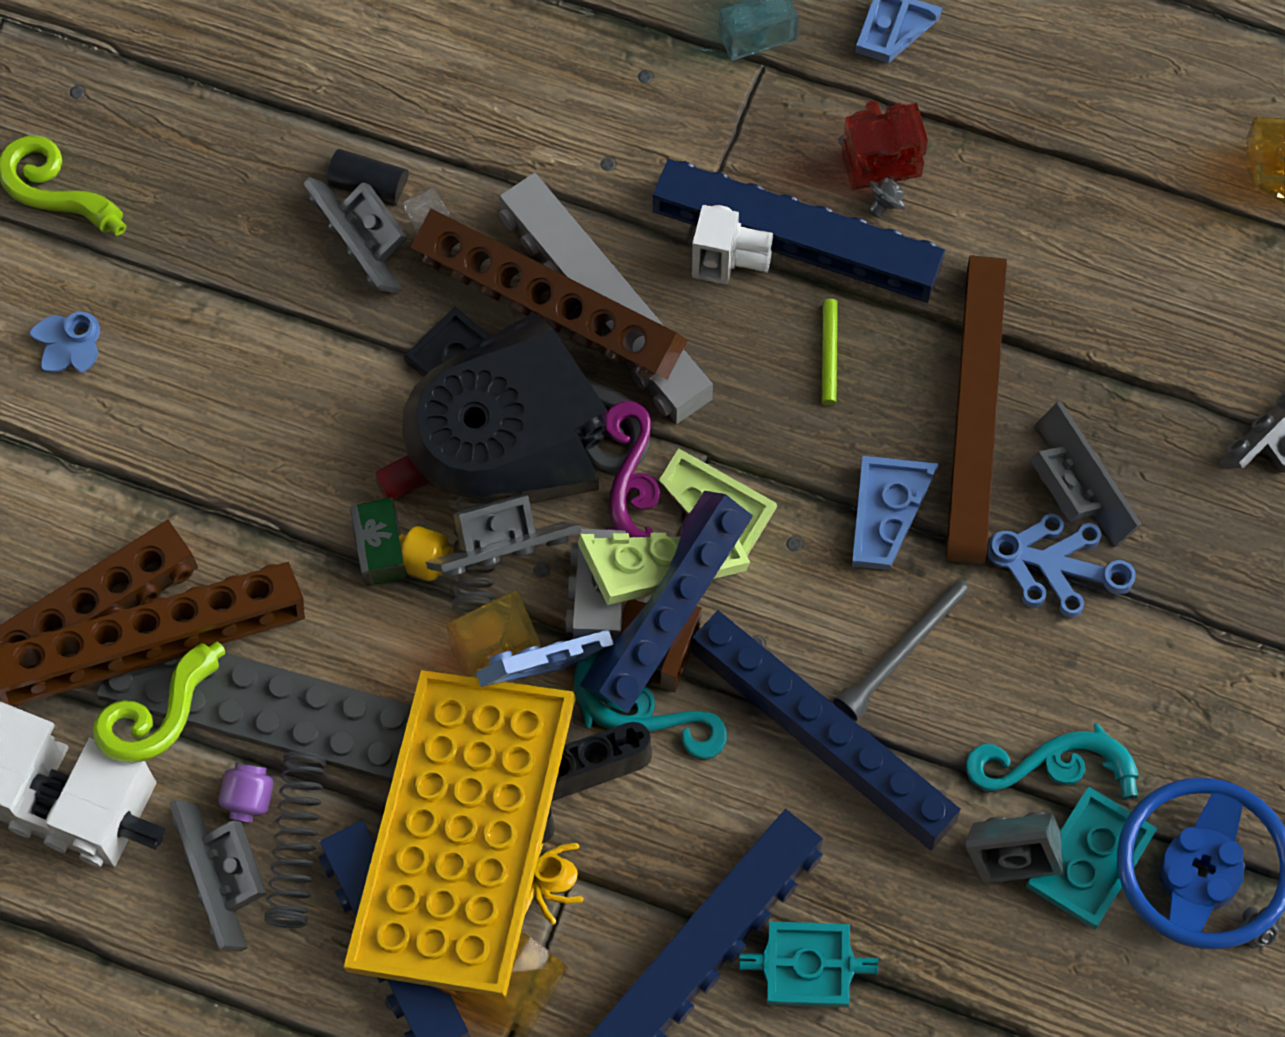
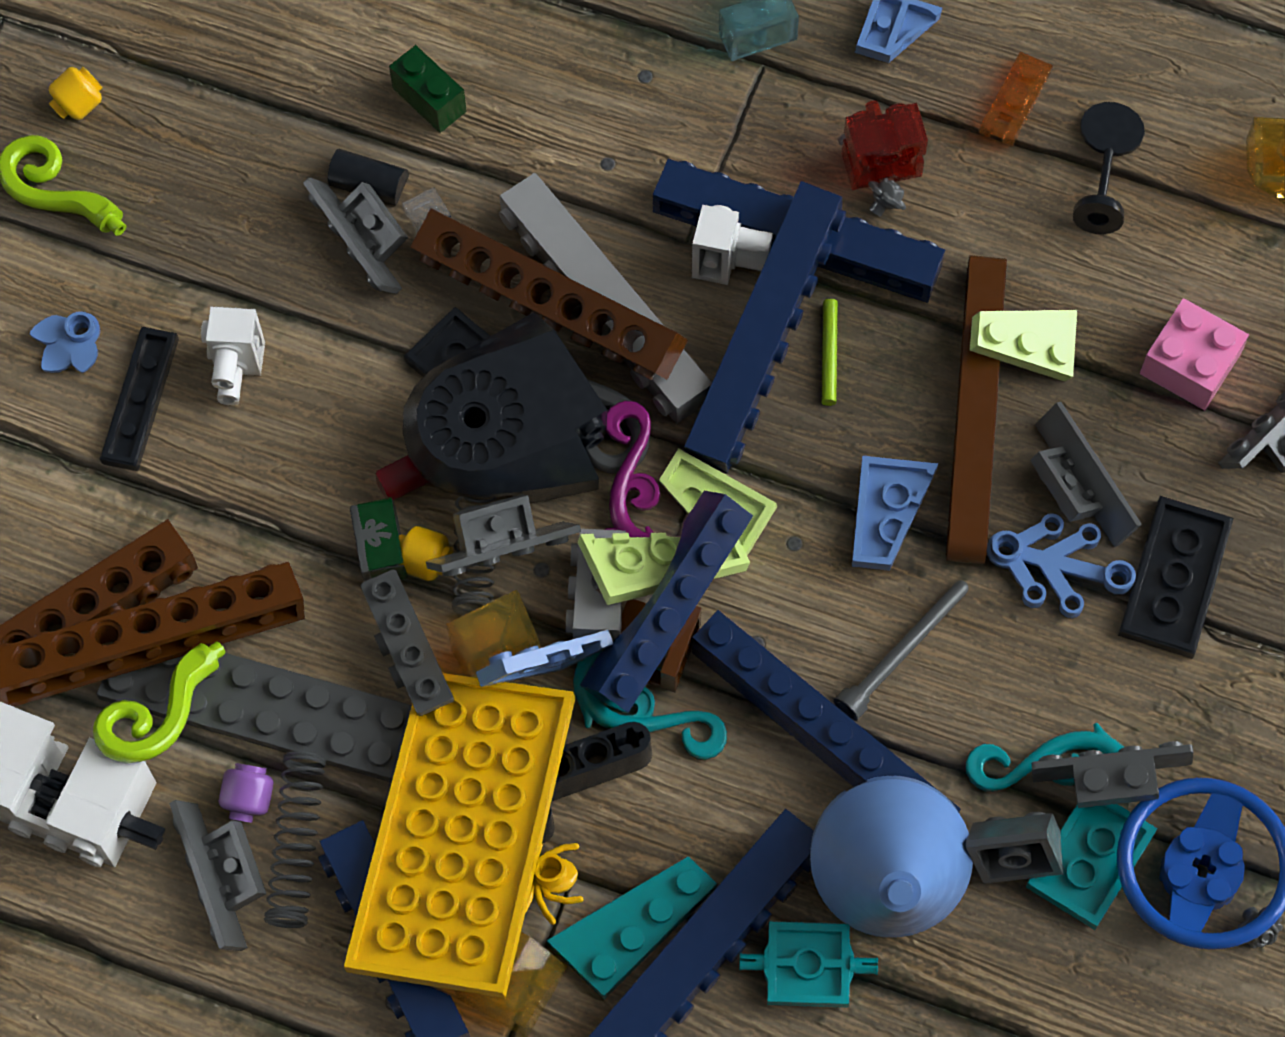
(75, 93): none -> yellow head
(139, 399): none -> black tile
(235, 348): none -> white brick
(406, 642): none -> dark grey bracket
(427, 88): none -> dark green brick
(627, 930): none -> teal wing
(765, 326): none -> dark blue brick
(891, 856): none -> medium blue cone
(1016, 98): none -> clear orange plate
(1028, 339): none -> yellowish green wing
(1113, 132): none -> black piece
(1114, 776): none -> dark grey bracket
(1176, 577): none -> black tile
(1194, 354): none -> bright pink brick

